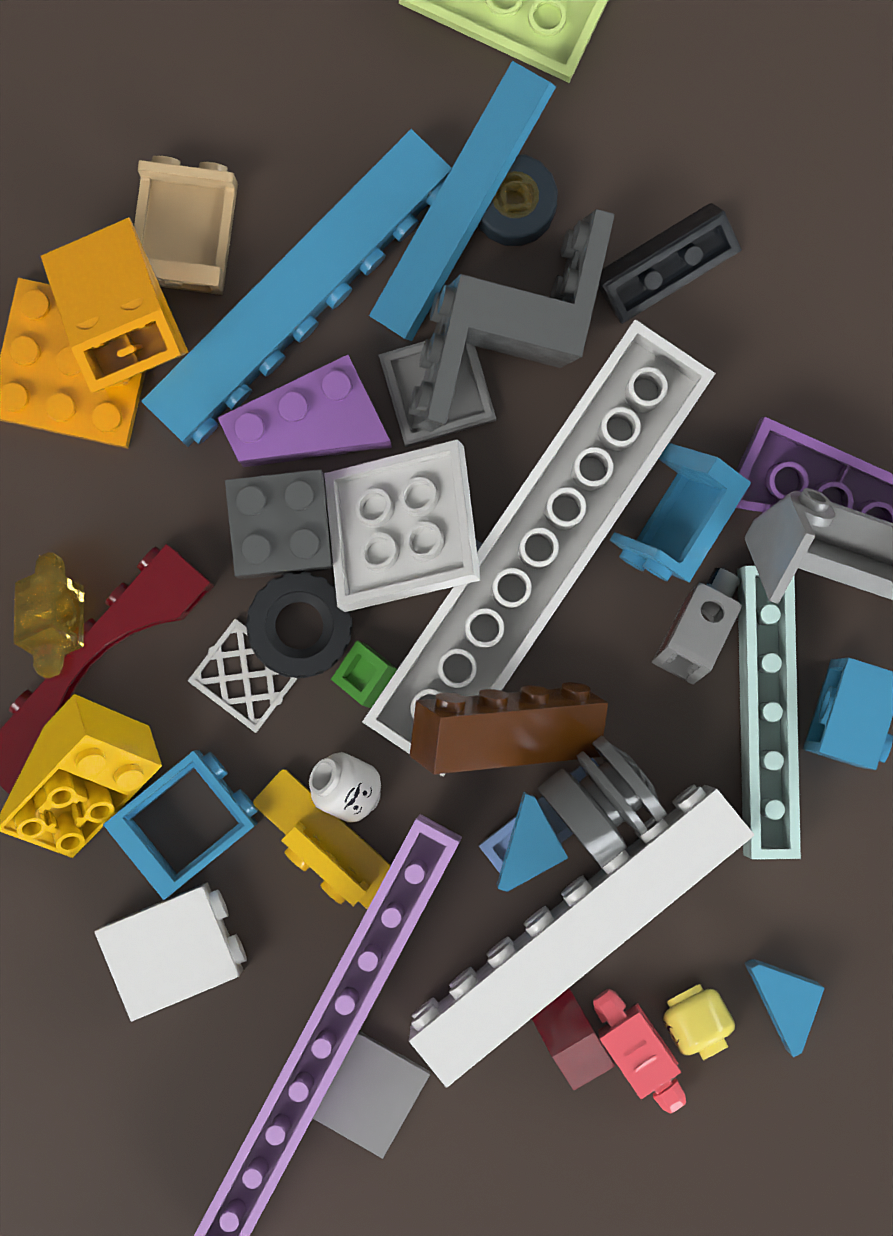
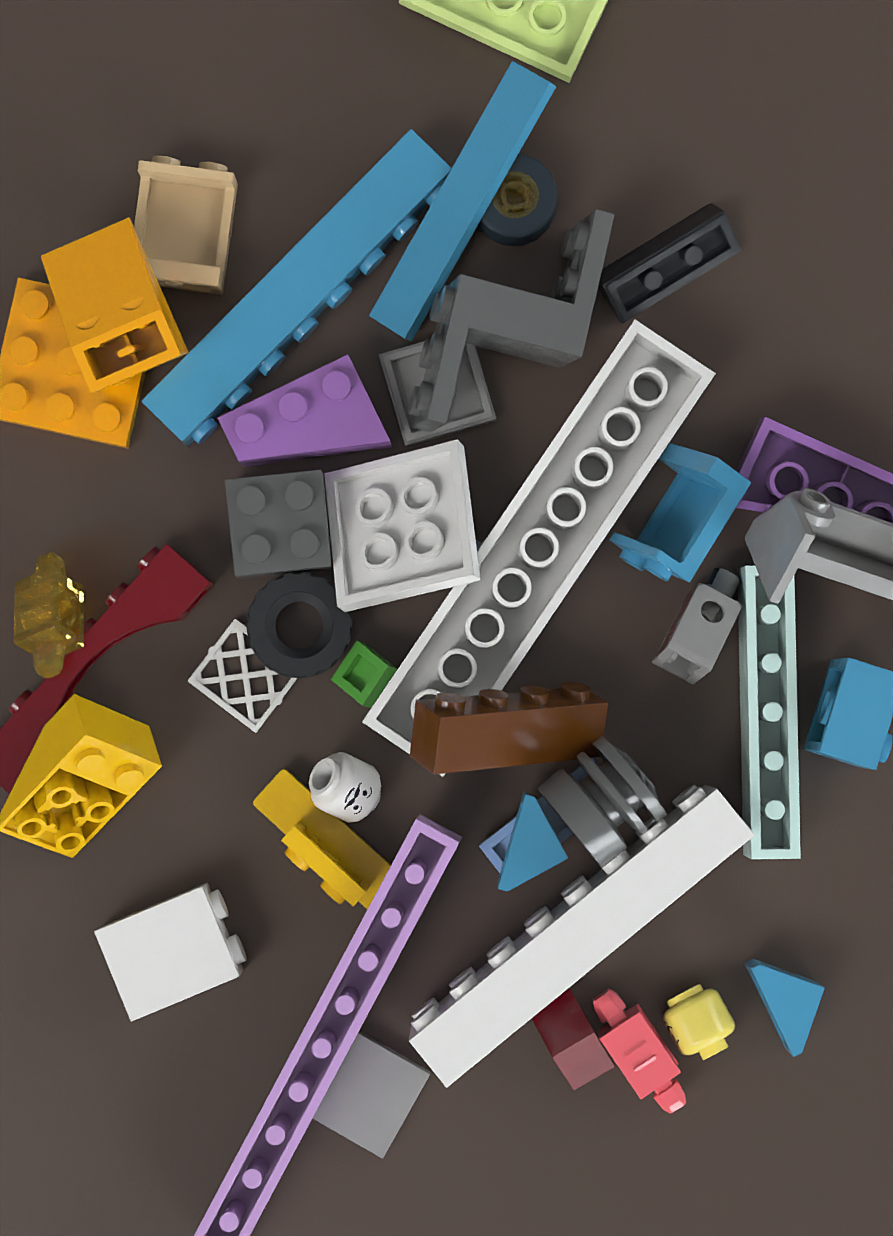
(145, 854): dark azure window -> none

